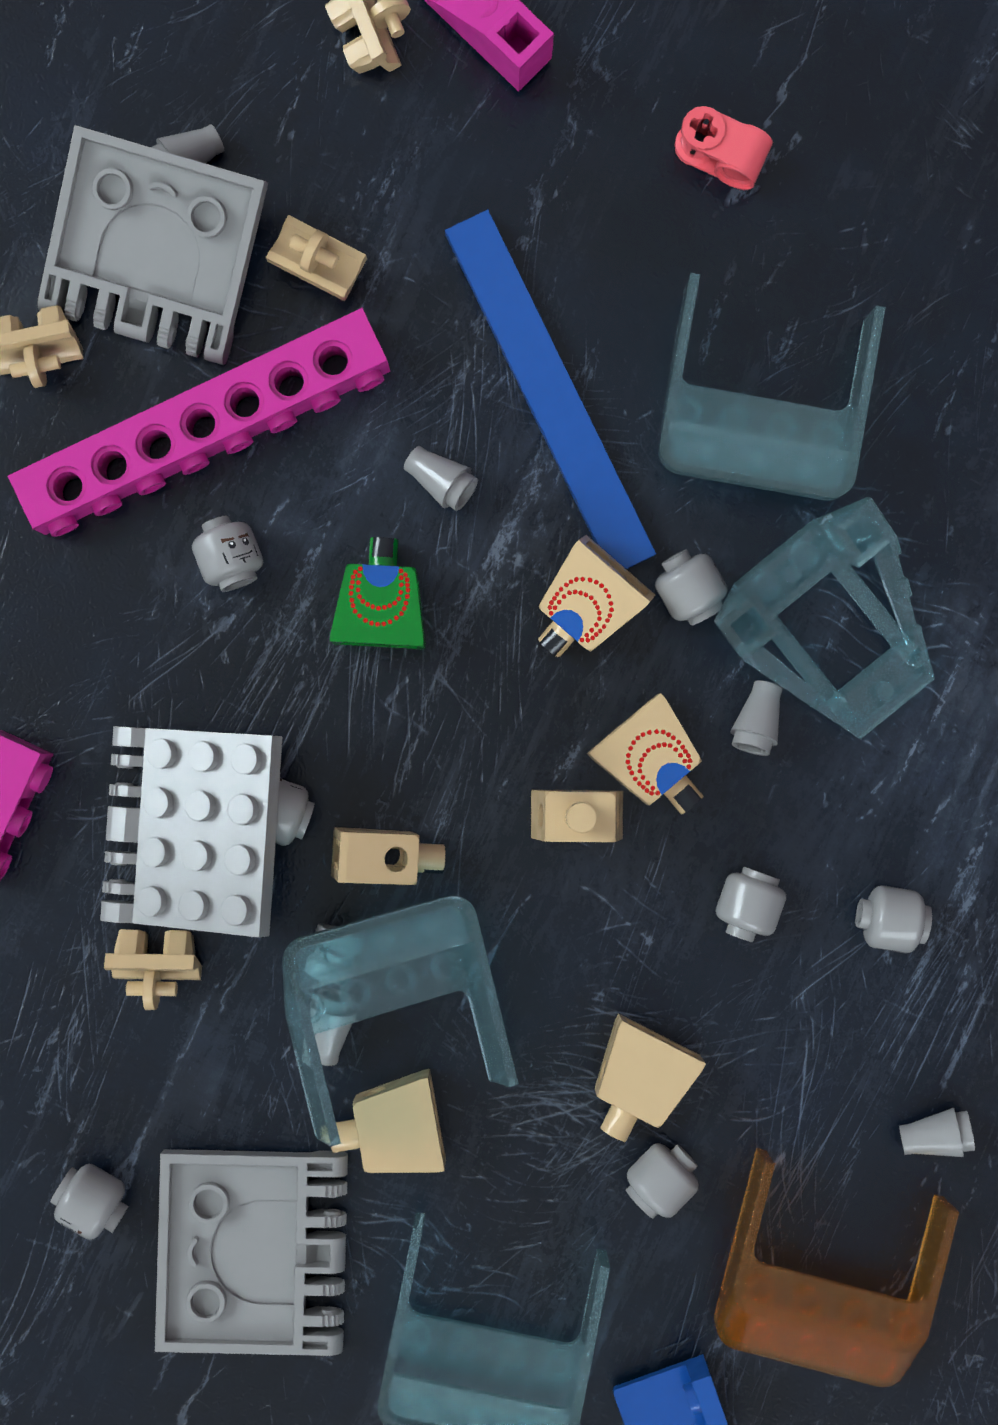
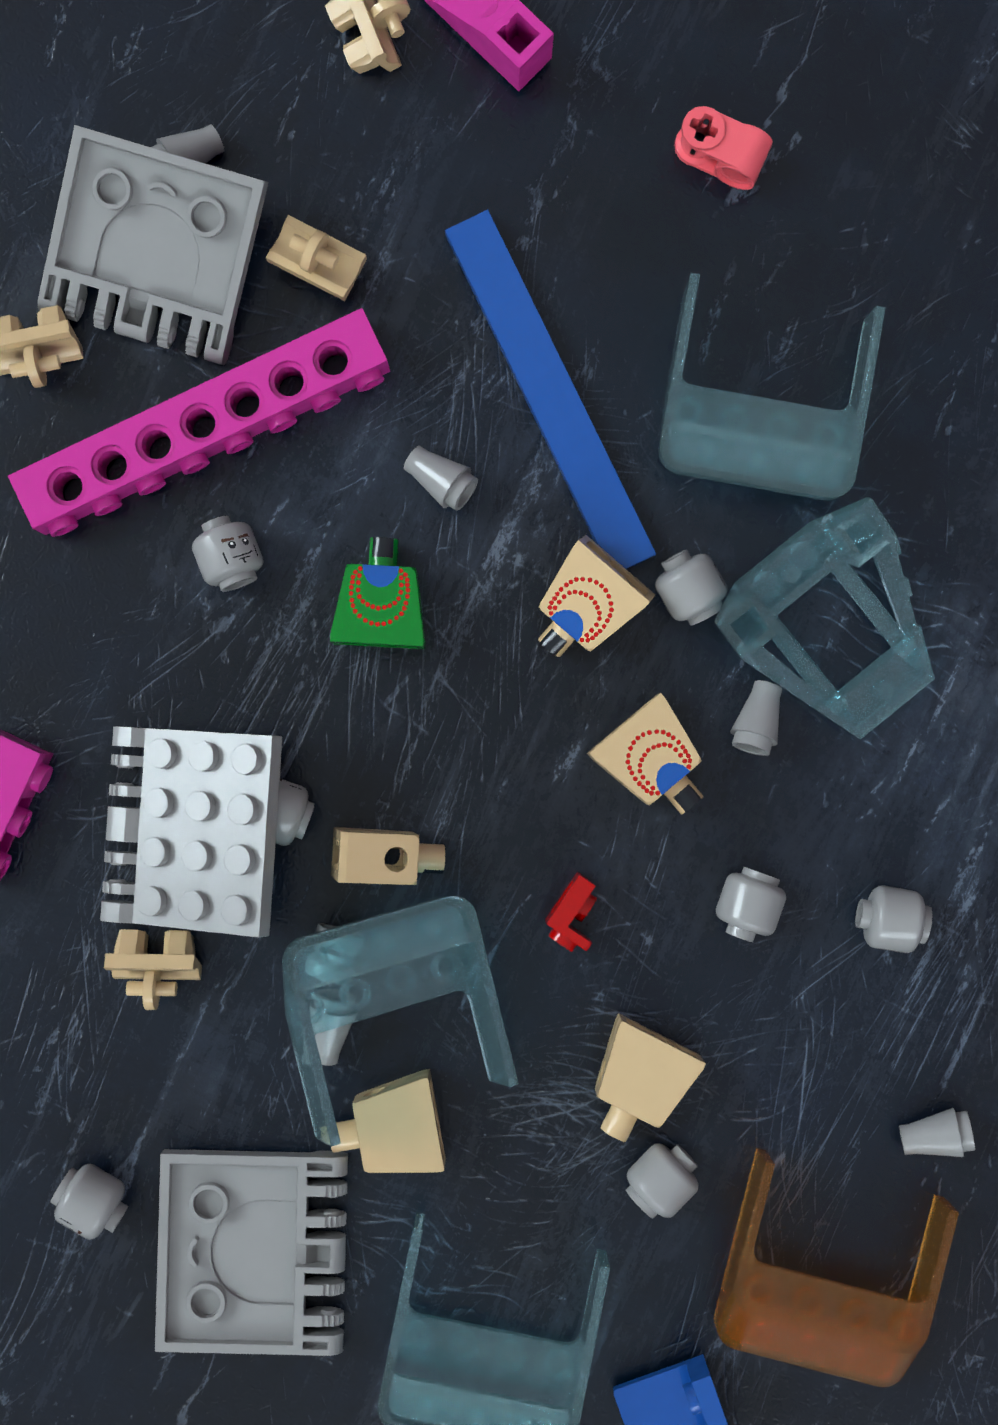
(573, 903): none -> red bracket
(577, 815): tan torso -> none

